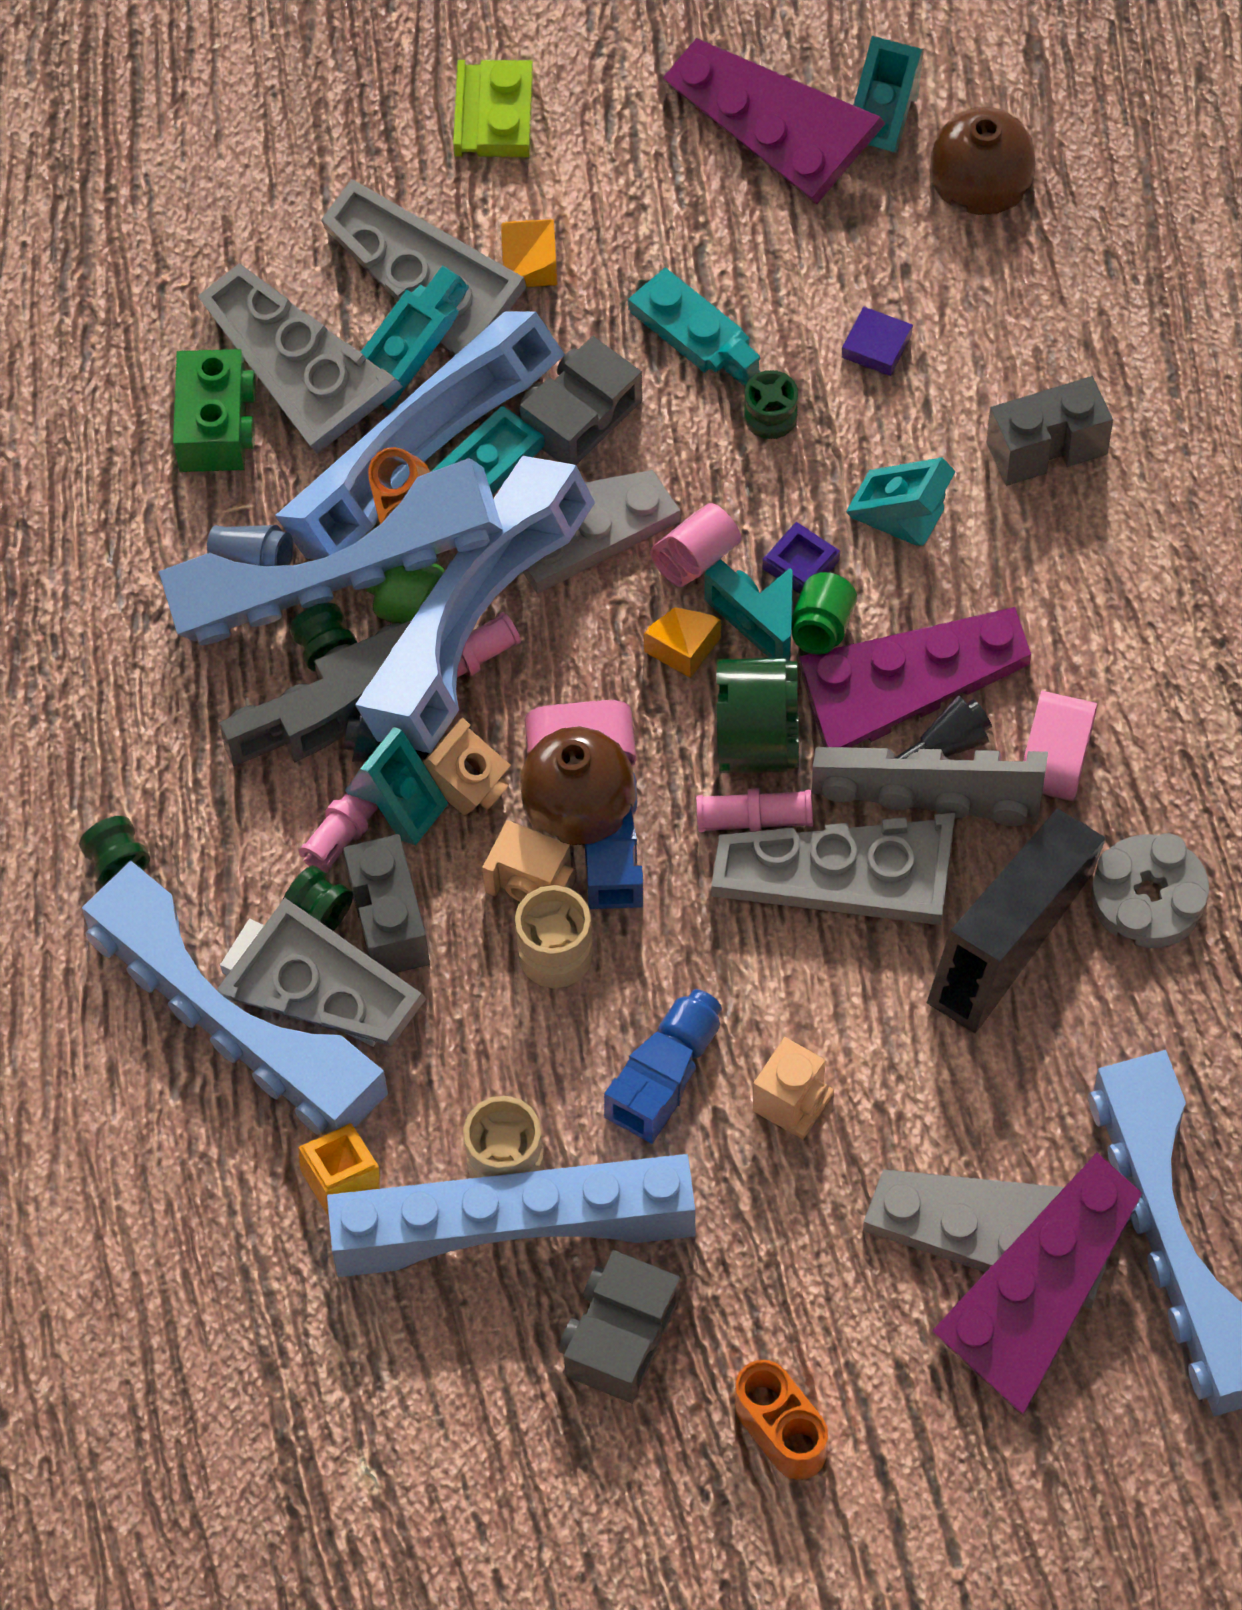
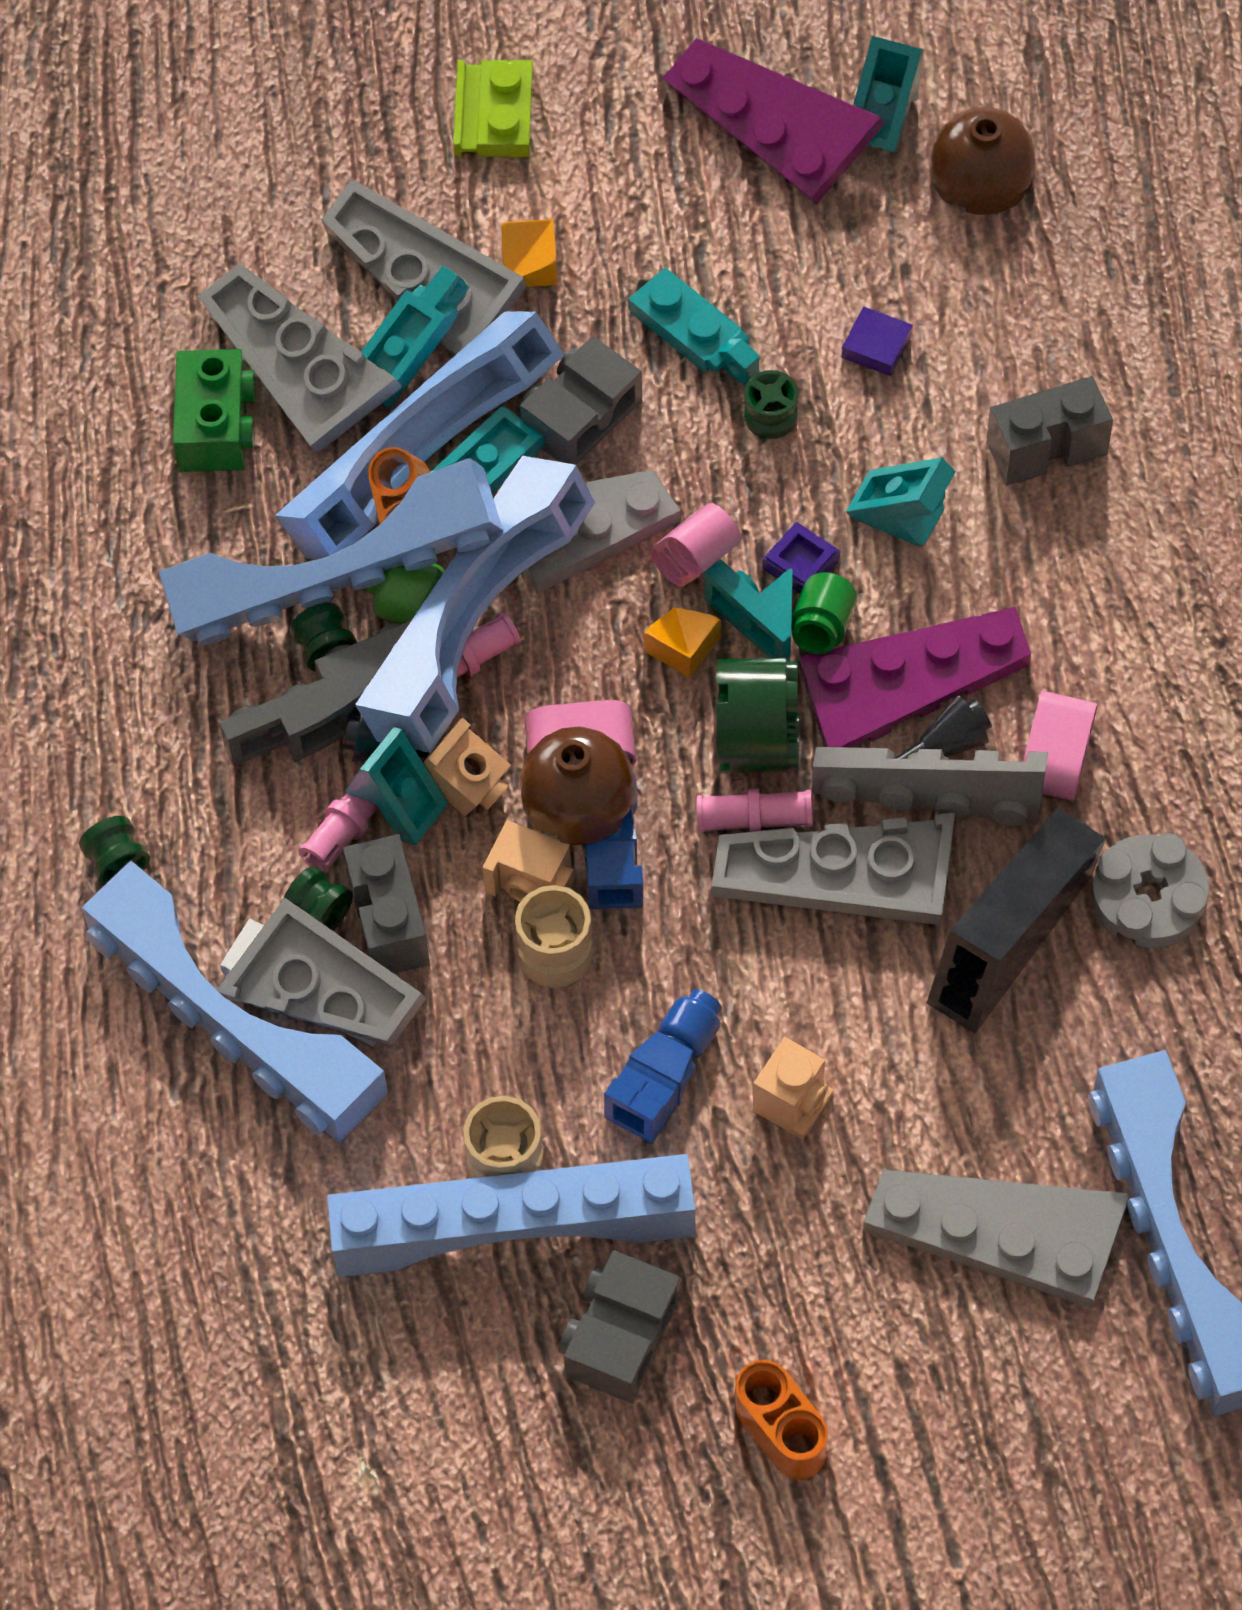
(252, 544): sand blue cone -> none
(338, 1164): light orange slope -> none
(1035, 1290): magenta wing -> none

